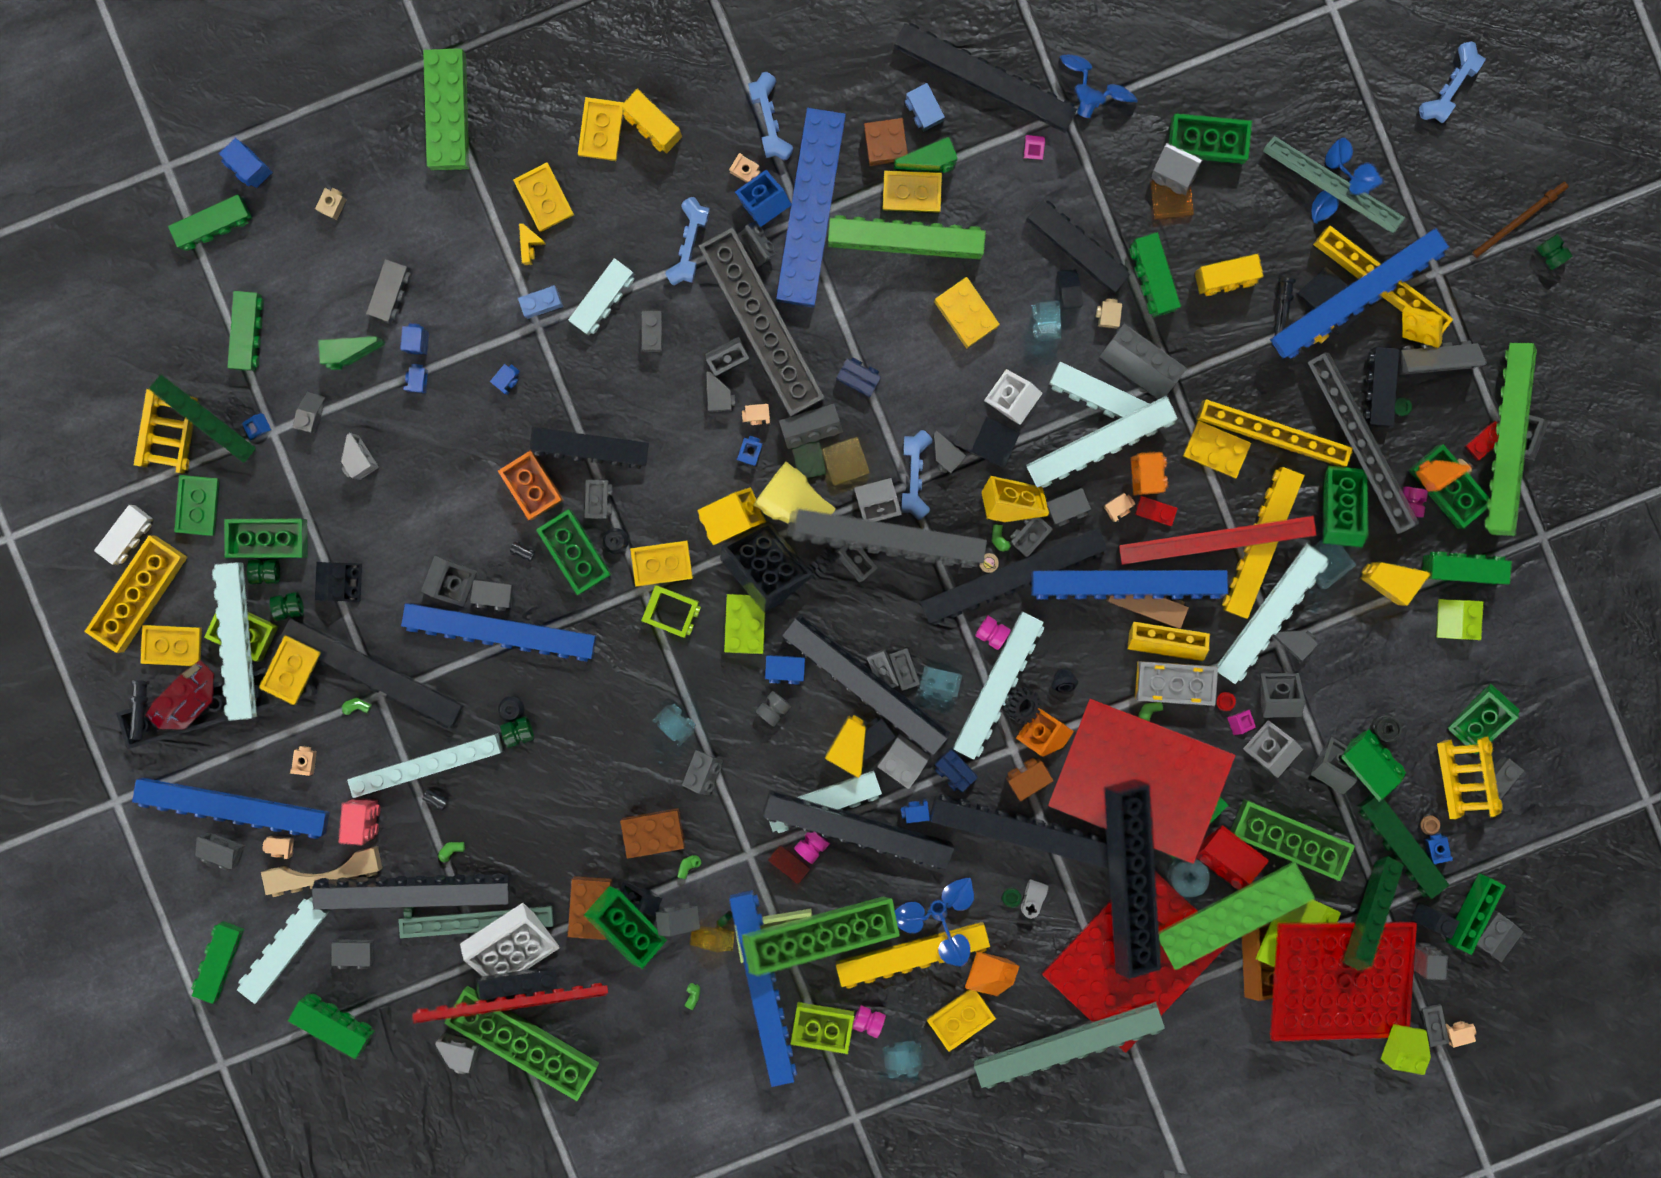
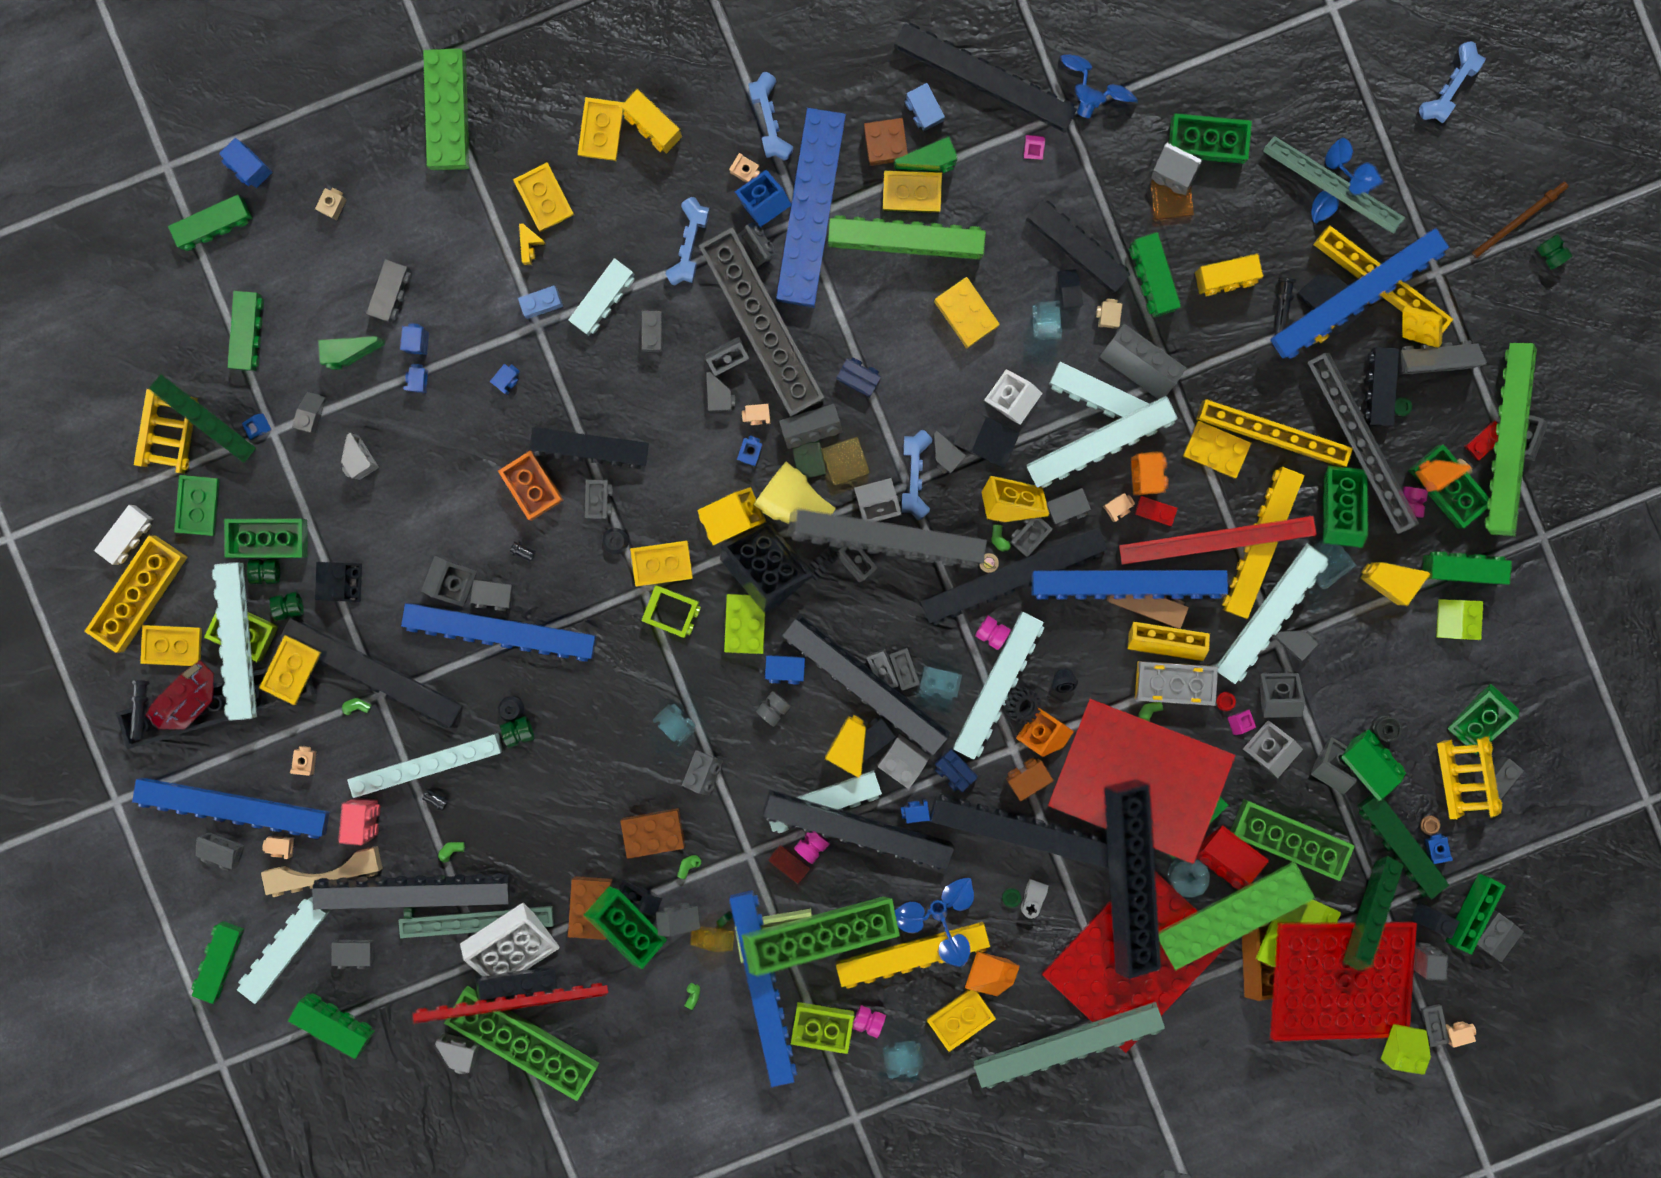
(574, 552): green brick -> none

